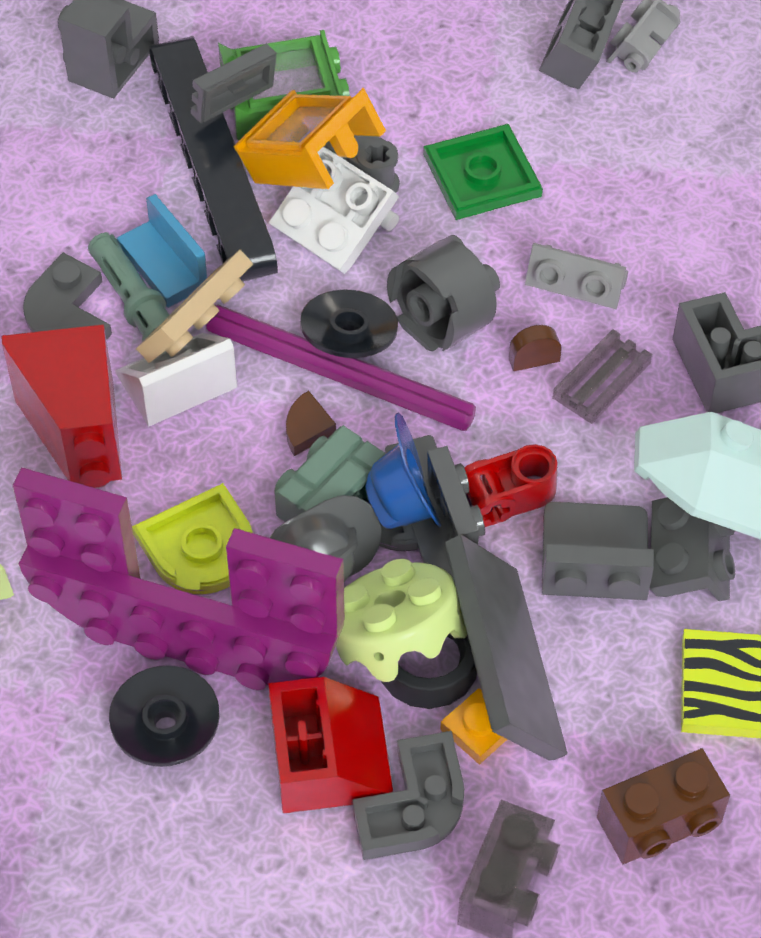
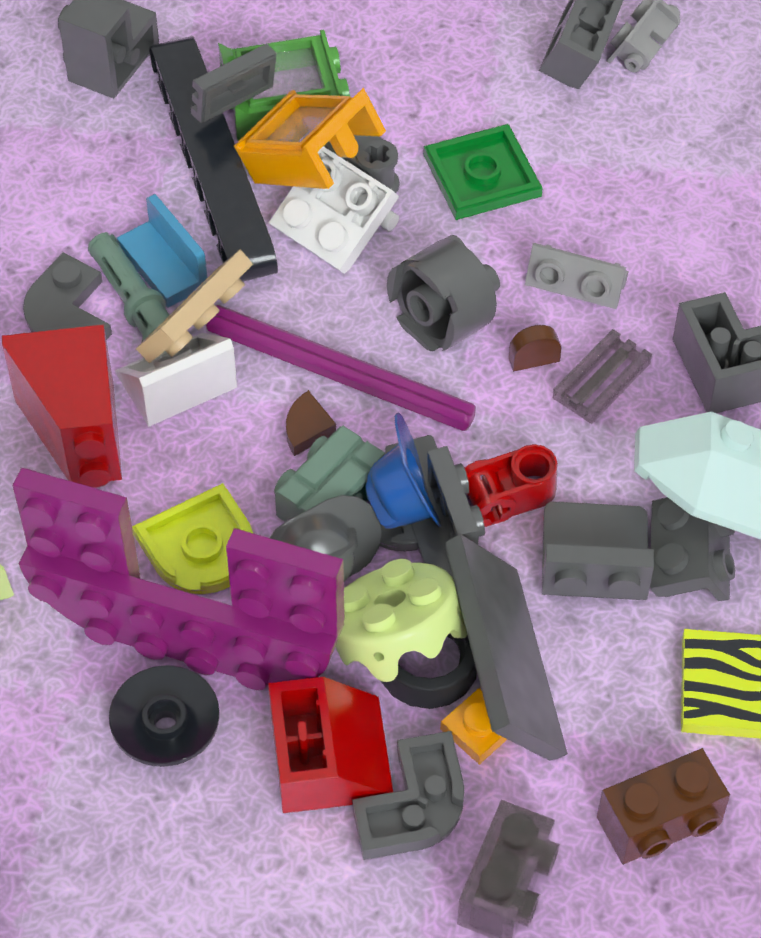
(349, 323): black dish -> none

